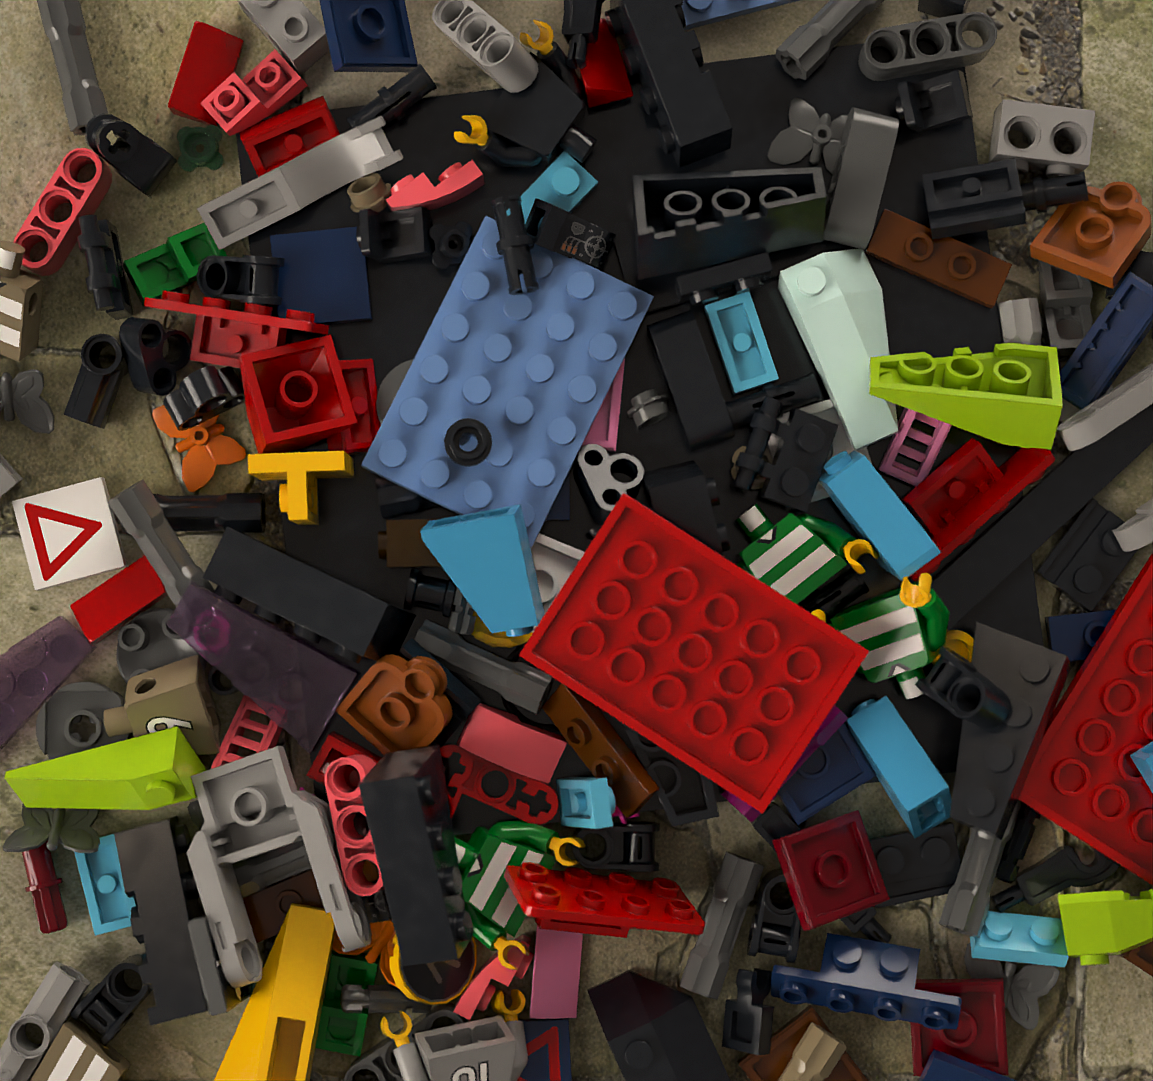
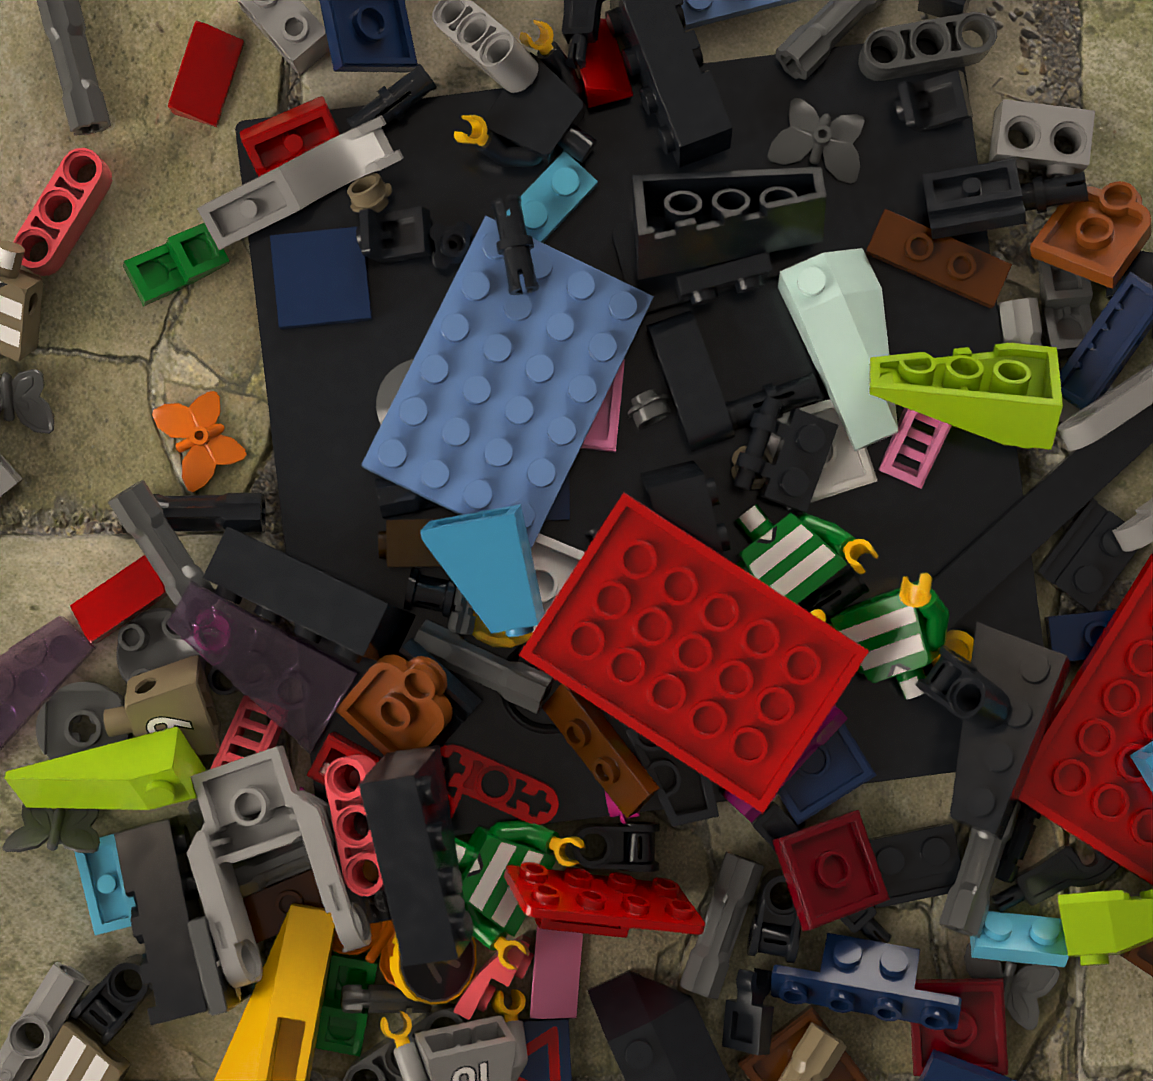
(45, 889): dark red axle -> none
(69, 533): white tile -> none
(96, 386): black piece -> none
(105, 266): black plate -> none
(132, 155): black piece -> none
(142, 347): black piece -> none
(190, 138): clear green plate -> none
(204, 396): black piece -> none
(226, 334): red bracket -> none
(241, 278): black piece -> none
(263, 91): coral slope -> none
(295, 395): red slope -> none
(301, 471): yellow bracket -> none
(362, 390): red slope -> none
(454, 184): coral slope -> none
(468, 427): black plate -> none
(511, 743): coral slope -> none
(568, 234): black leg -> none
(585, 802): medium azure plate -> none
(597, 482): black piece -> none
(741, 343): medium azure plate -> none
(859, 177): dark grey beam -> none
(877, 514): dark azure slope -> none
(901, 765): dark azure slope -> none
(968, 493): red bracket -> none

